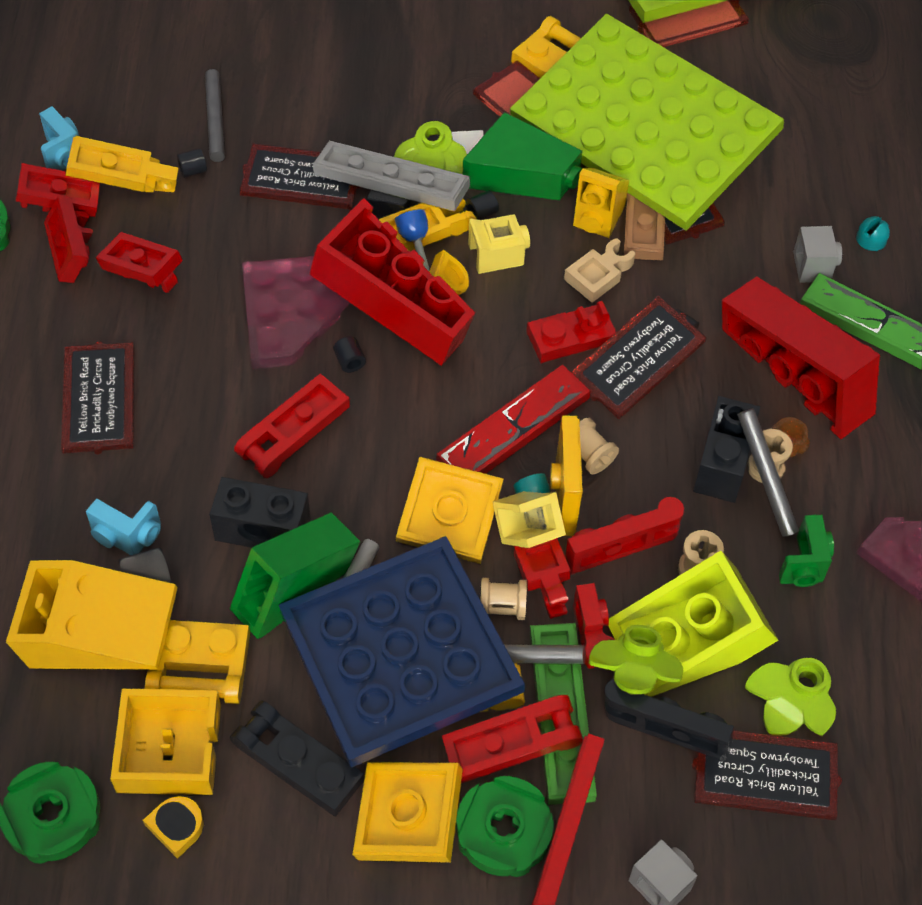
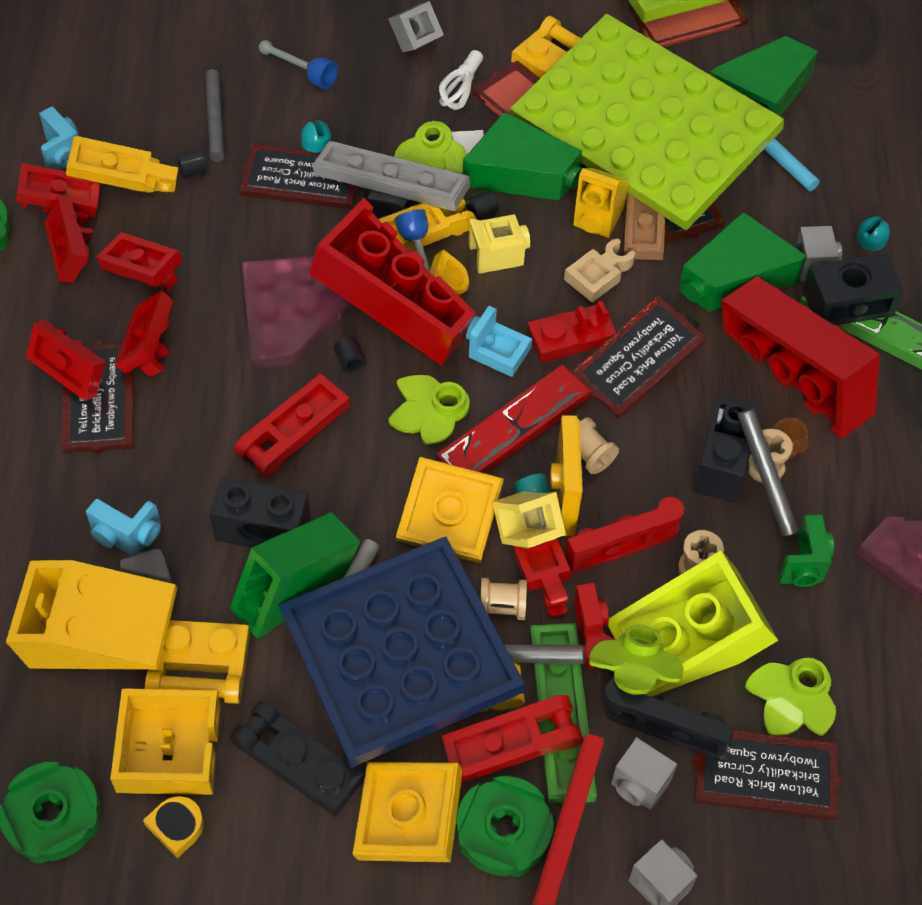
(65, 359): none -> red plate
(142, 336): none -> red plate
(315, 136): none -> teal hinge
(320, 70): none -> blue hinge
(424, 23): none -> light grey plate
(425, 407): none -> lime plate
(464, 73): none -> white piece
(496, 344): none -> medium azure bracket
(643, 775): none -> light grey plate
(735, 258): none -> green slope
(770, 73): none -> green slope
(792, 165): none -> medium azure bar
(853, 289): none -> black brick

